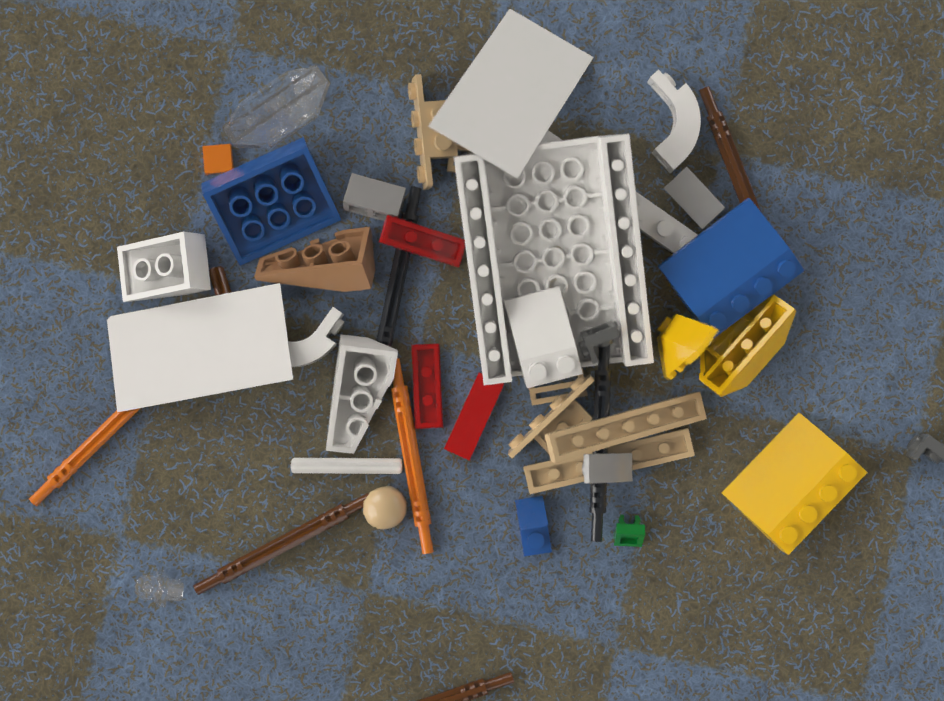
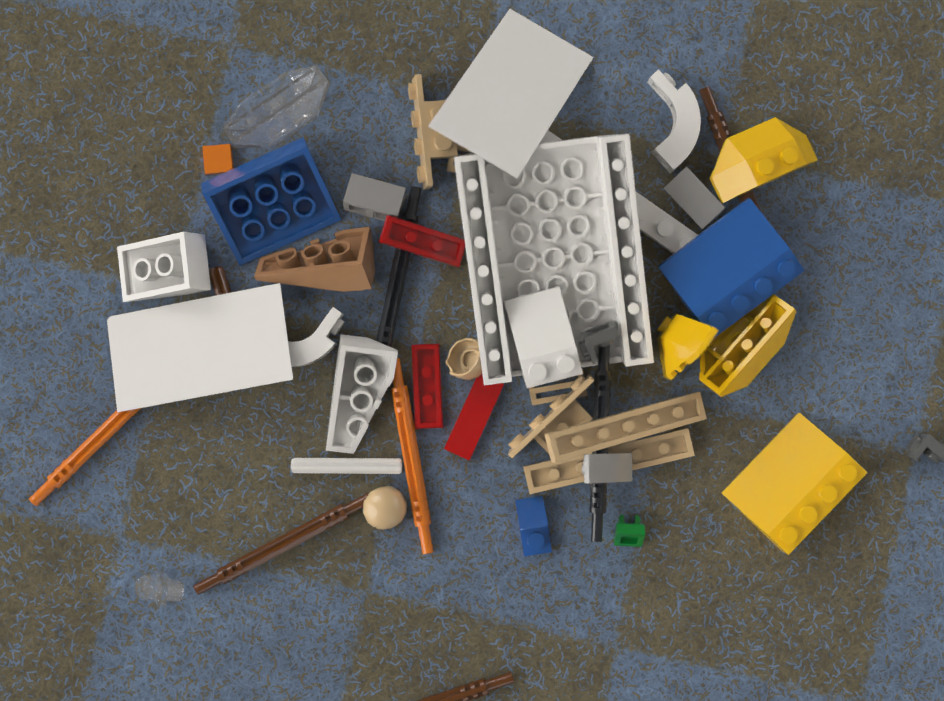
(465, 359): none -> tan hair
(759, 157): none -> yellow wedge

